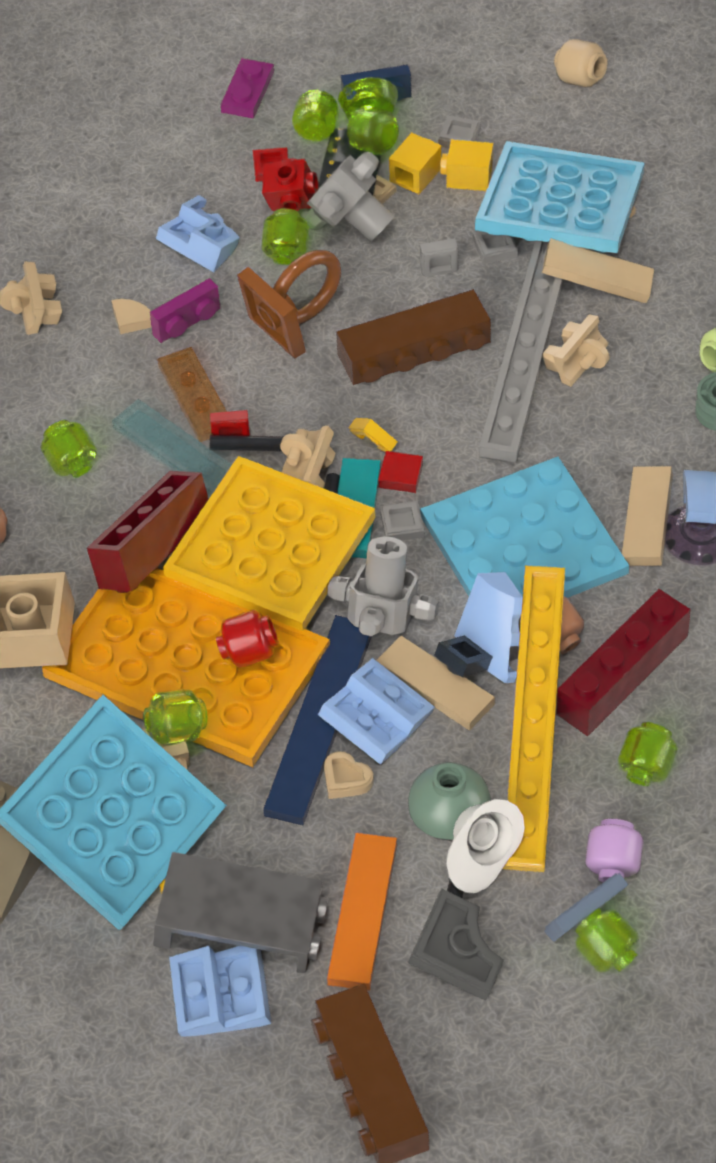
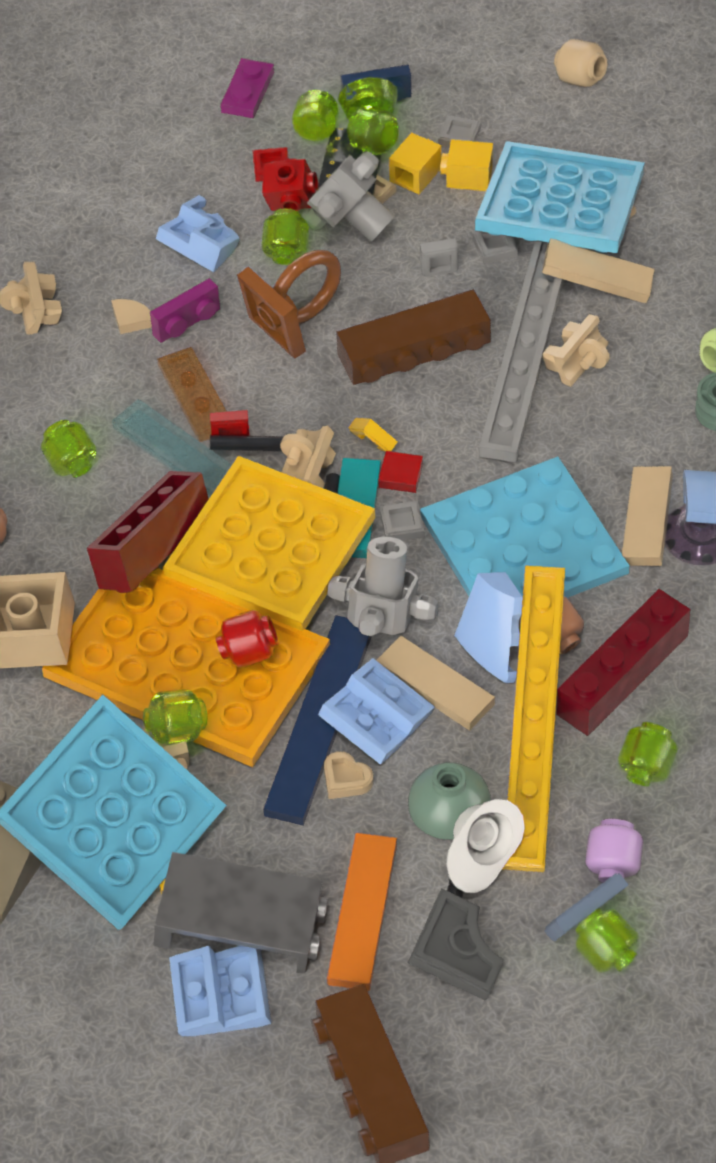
(463, 656): black plate -> none

